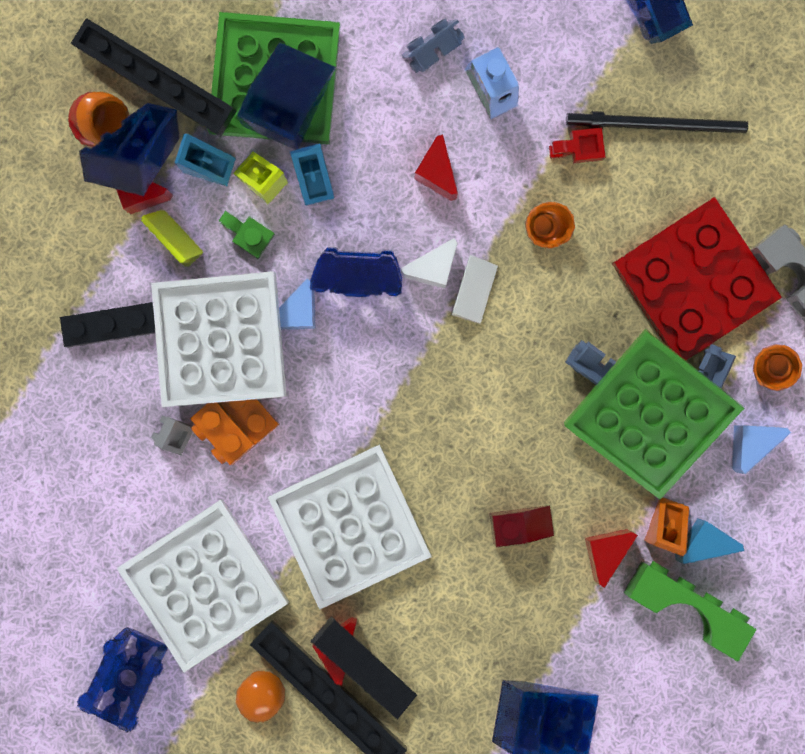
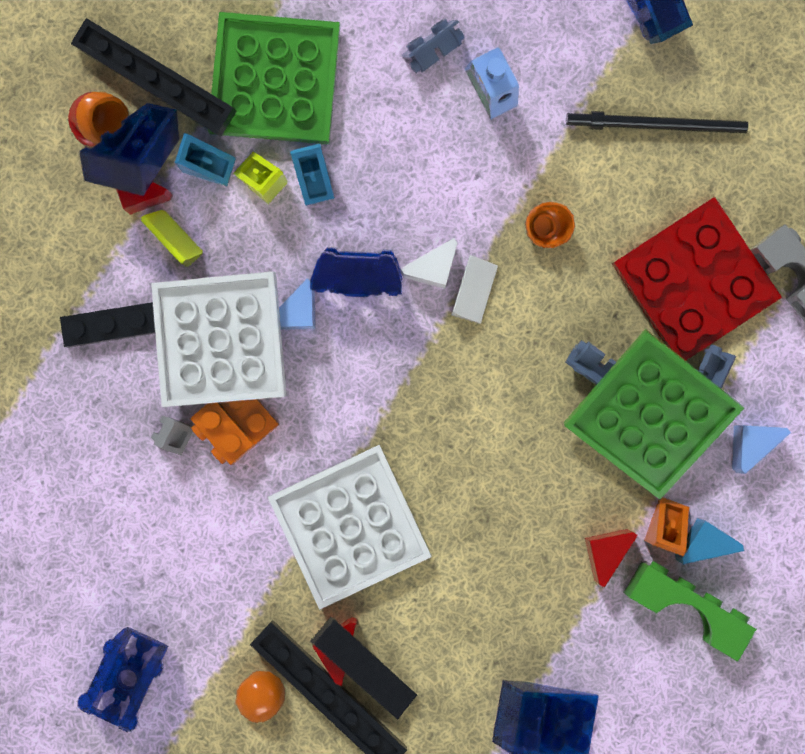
(203, 585): white plate -> none
(250, 235): bright green plate -> none
(285, 96): clear blue slope -> none
(436, 170): red slope -> none
(521, 525): dark red slope -> none
(584, 146): red plate -> none
(777, 367): orange hair -> none

